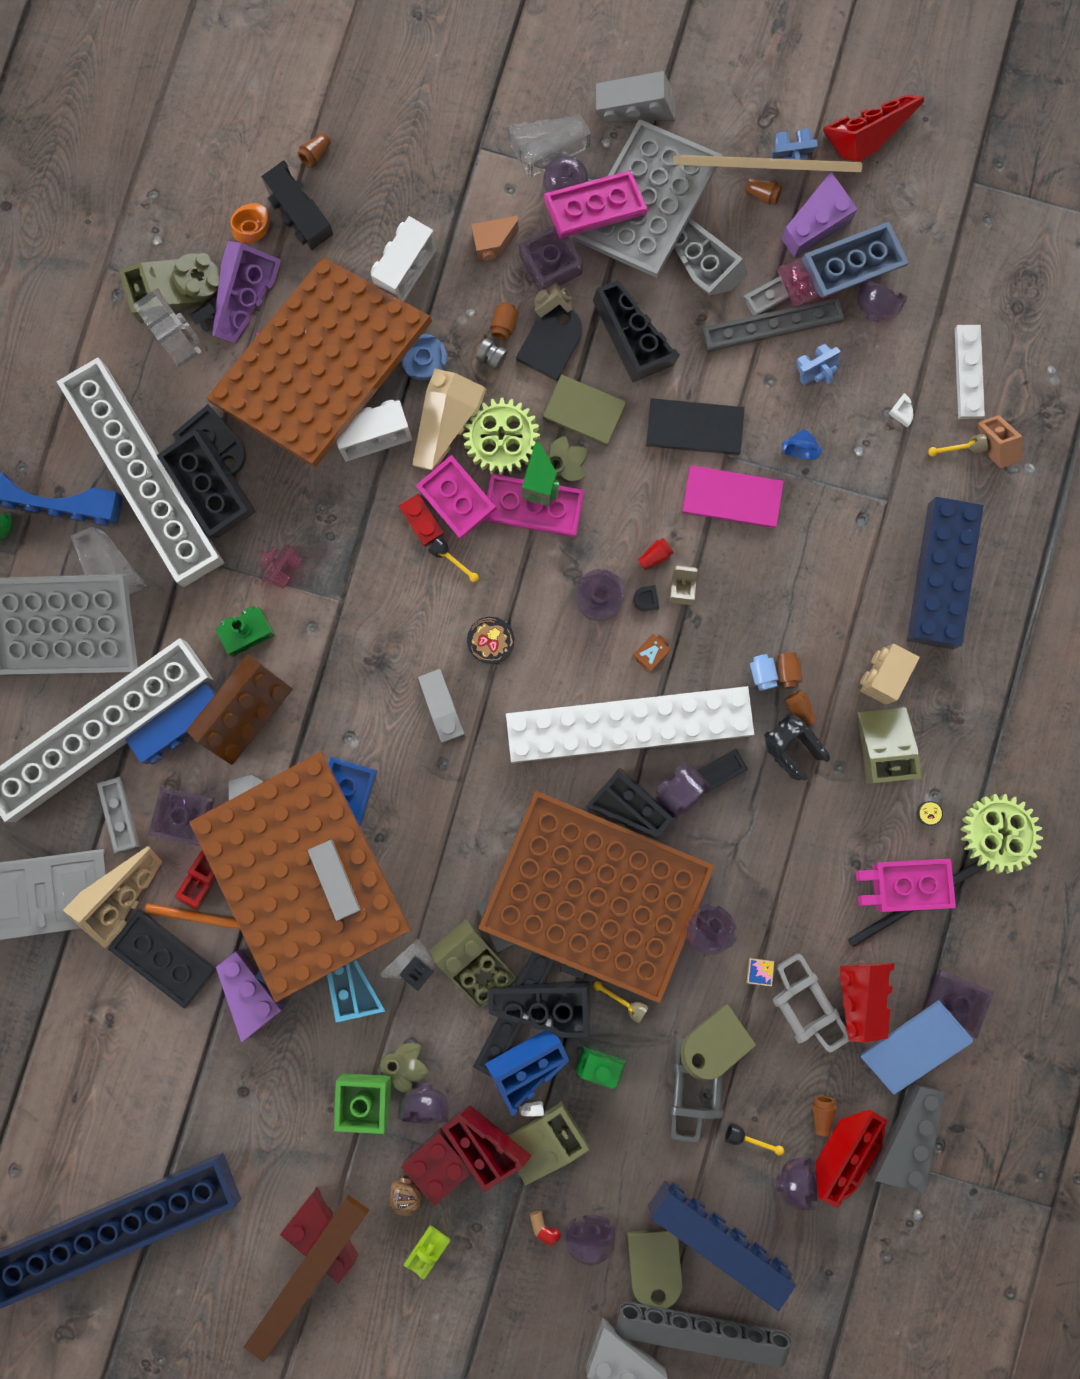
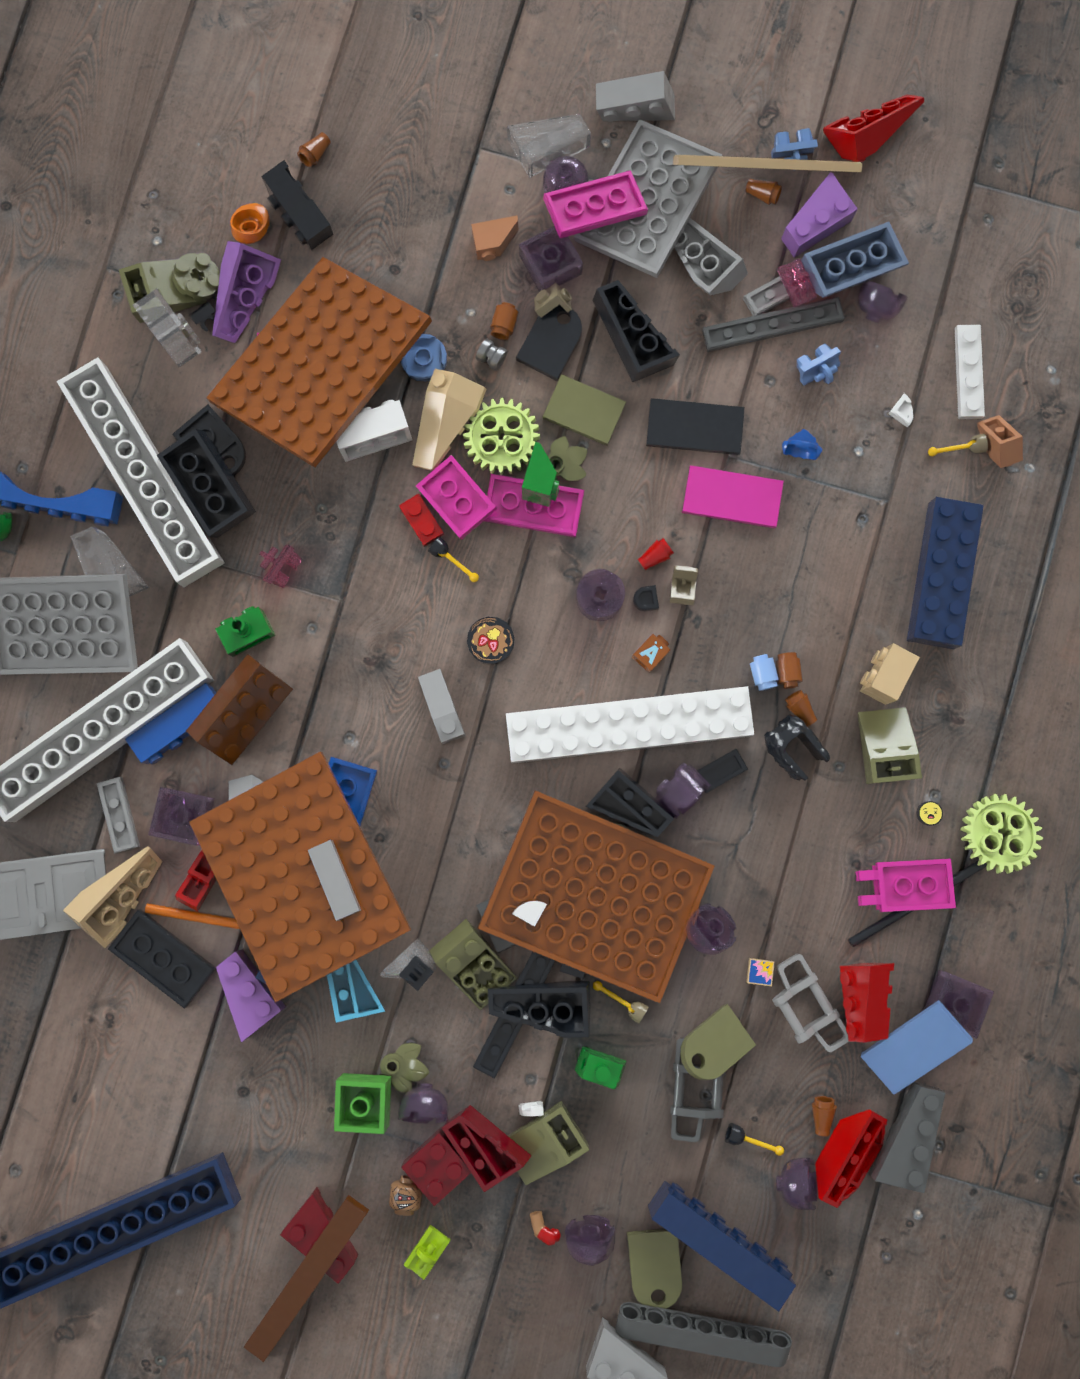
(404, 258): white brick -> none
(526, 1068): blue wedge -> none
(530, 911): none -> white tile

